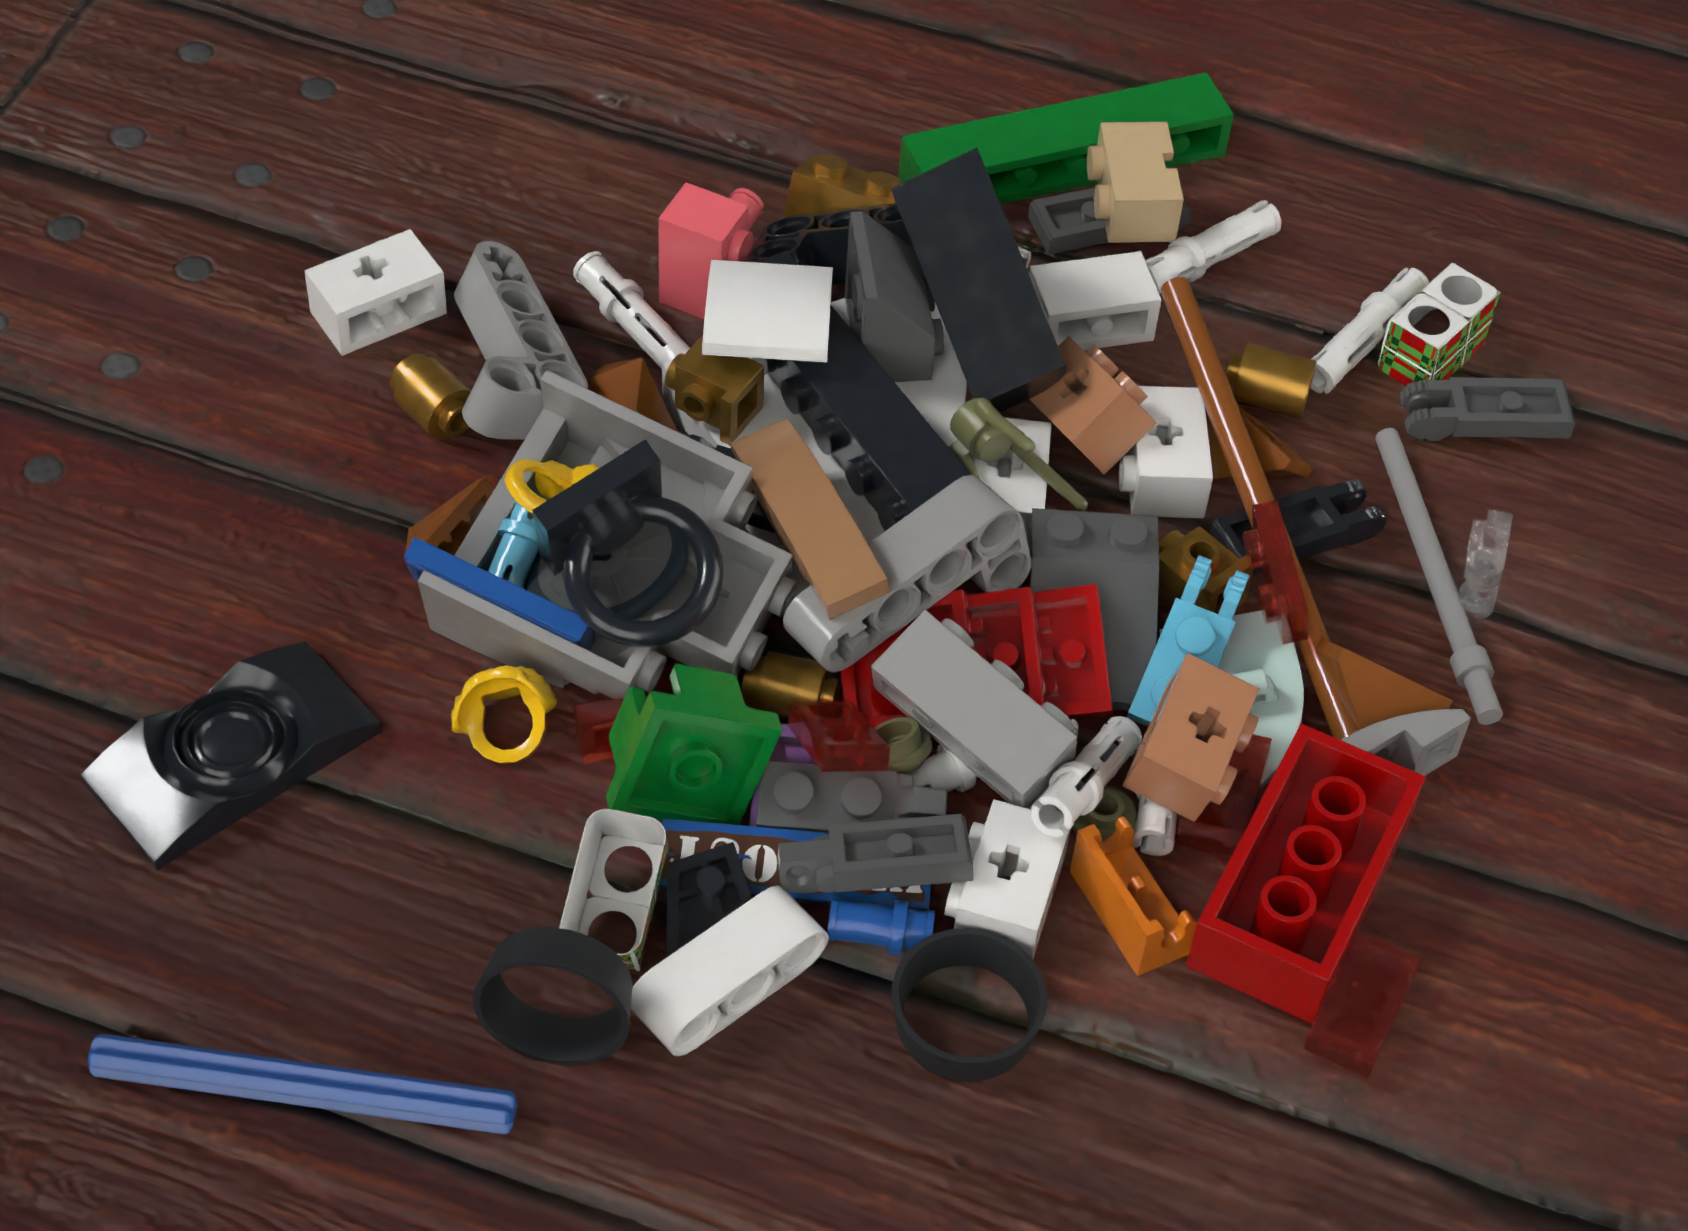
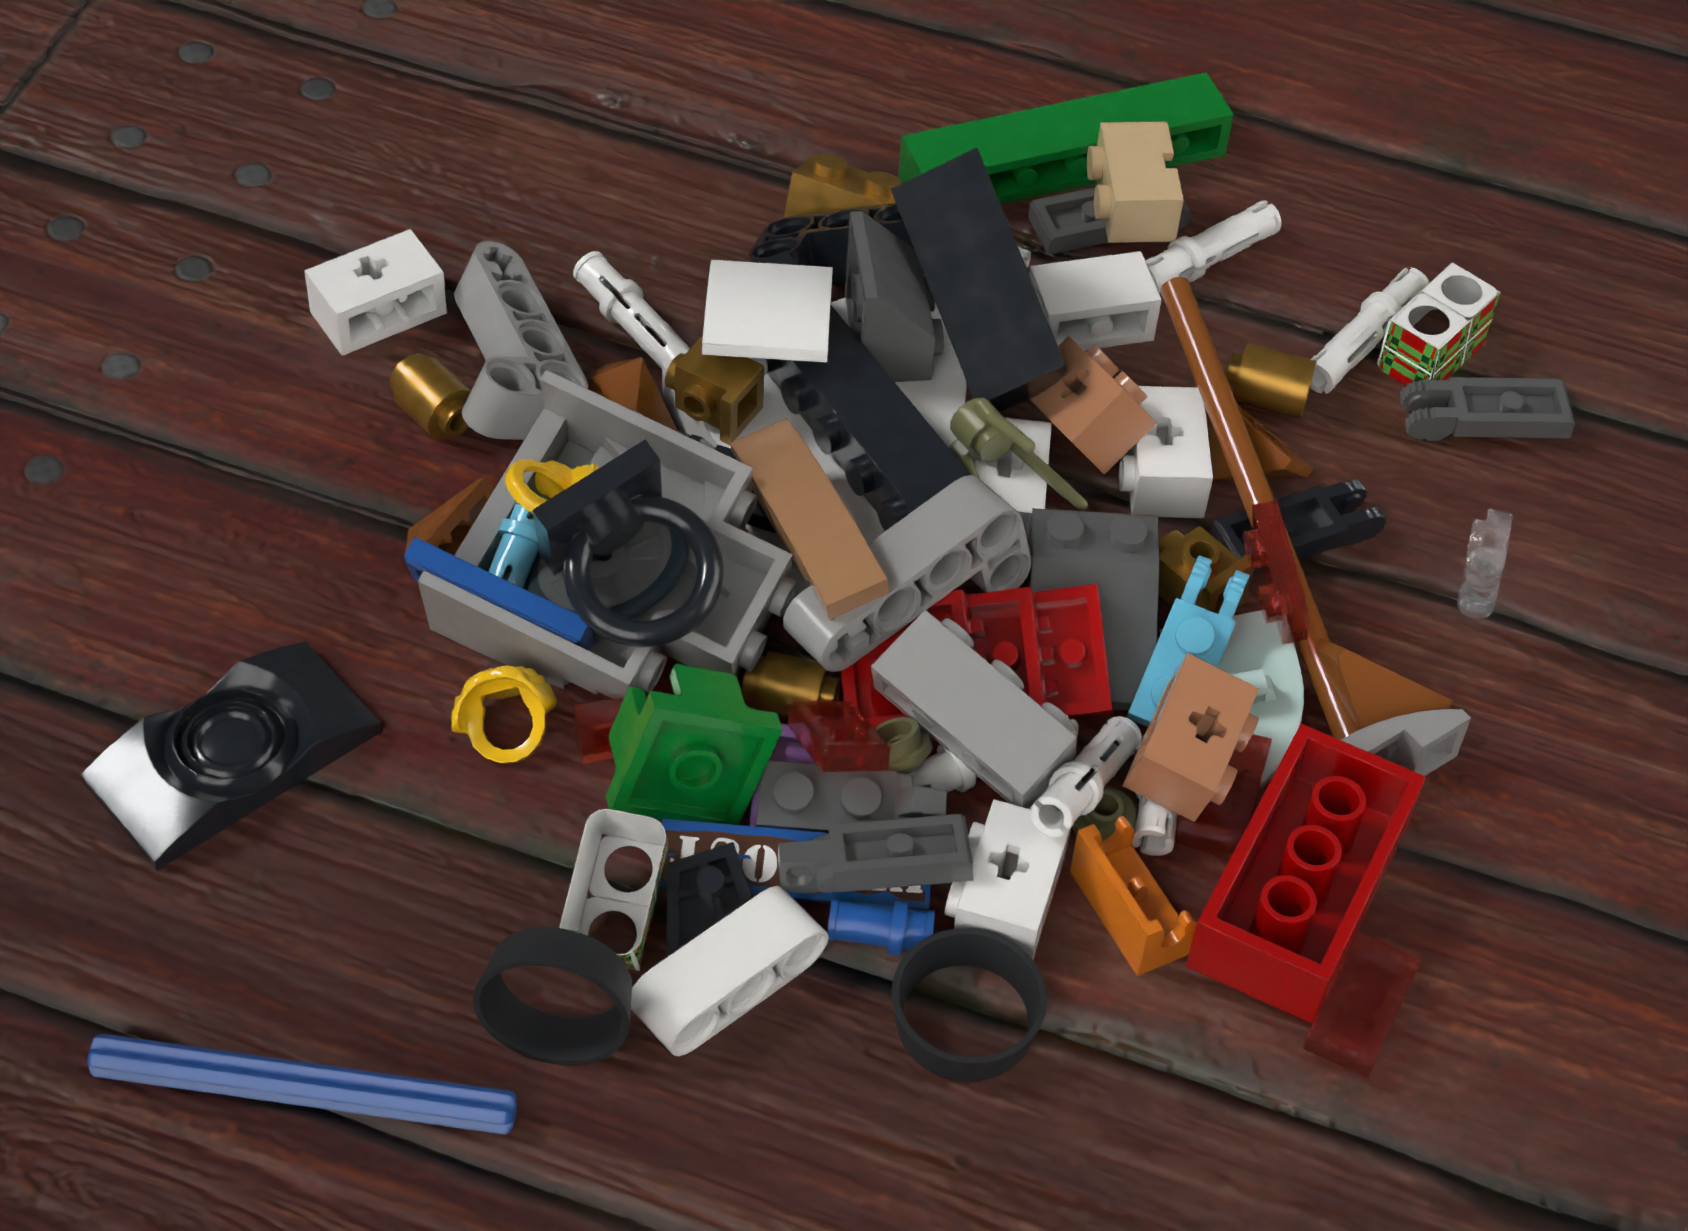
(701, 229): coral brick -> none
(1469, 661): light grey bar -> none

